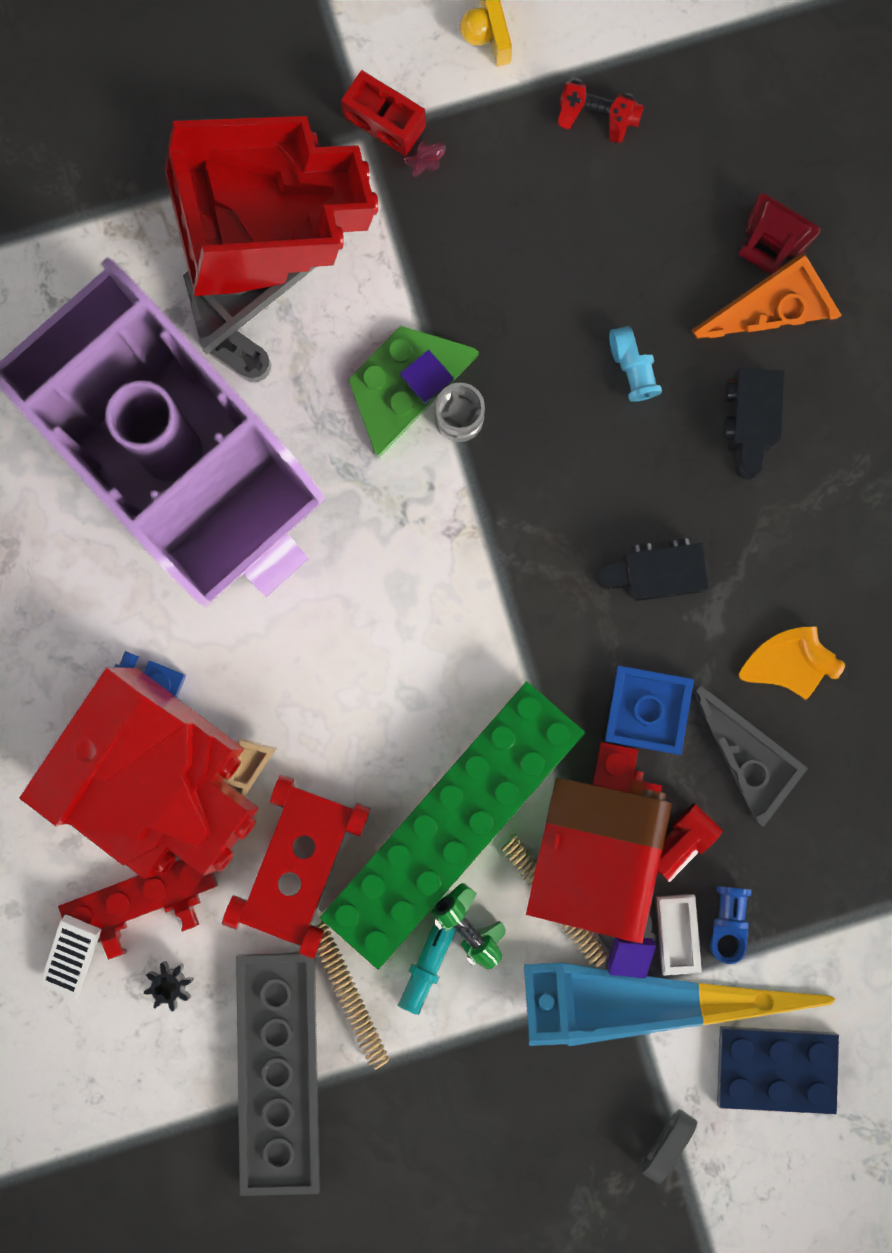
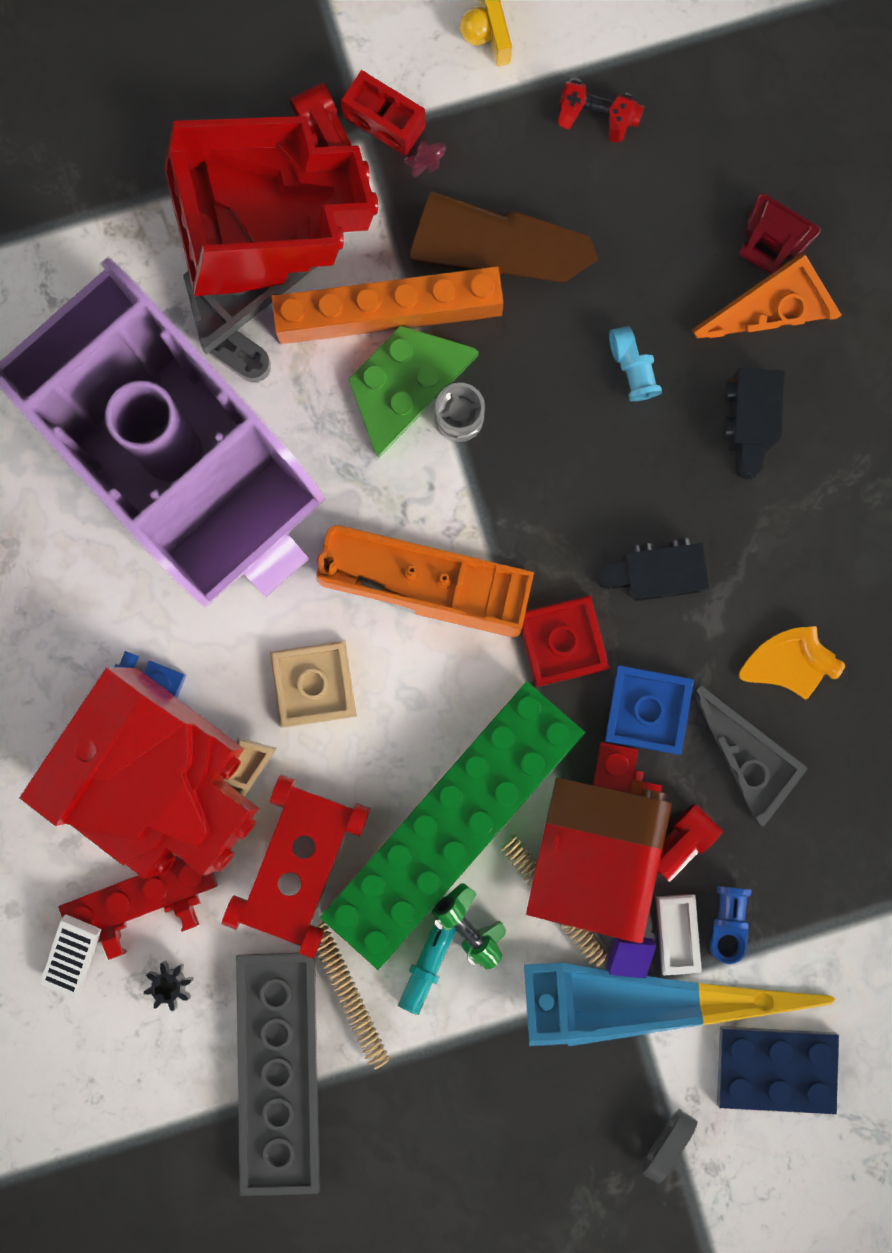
(313, 684): none -> tan tile
(321, 114): none -> red piece
(388, 305): none -> orange brick
(426, 377): dark purple tile -> none
(426, 580): none -> orange piece
(480, 238): none -> reddish brown panel
(563, 641): none -> red tile

